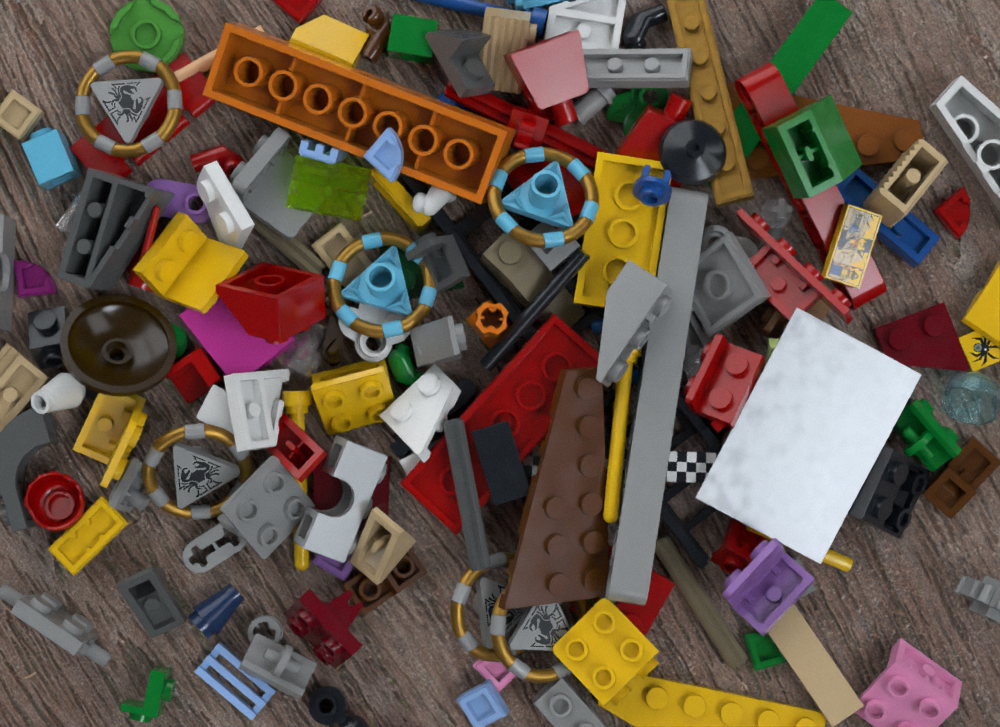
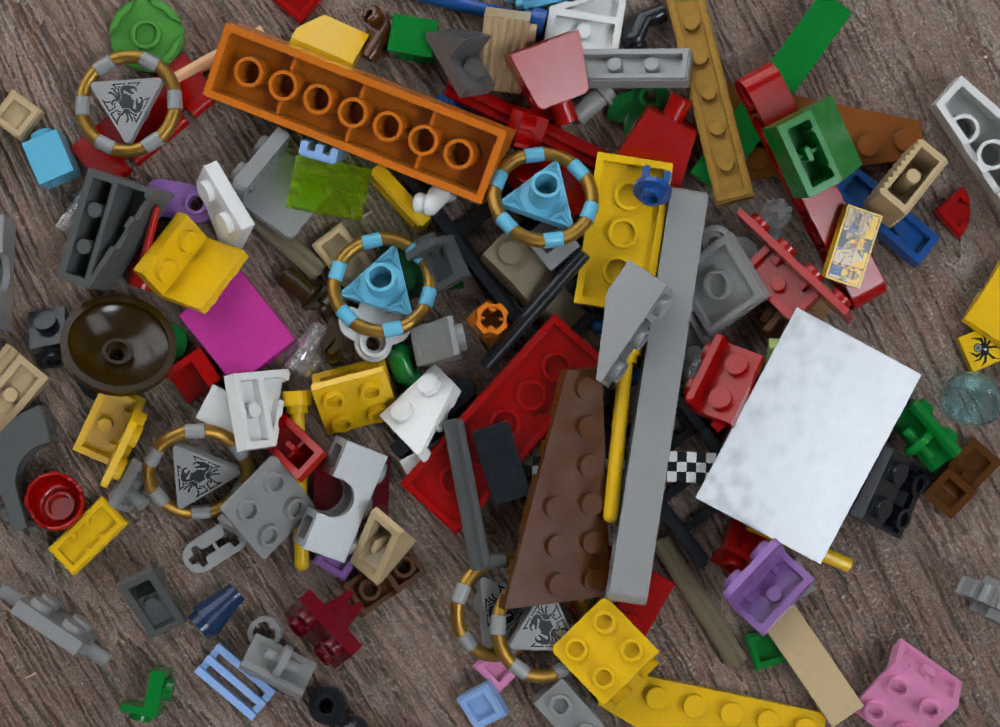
(33, 280): magenta tile -> none
(58, 394): white cone -> none
(225, 157): red arm -> none
(274, 300): red slope -> none
(387, 155): light blue tile -> none
(692, 152): black piece -> none
(923, 340): dark red wing -> none

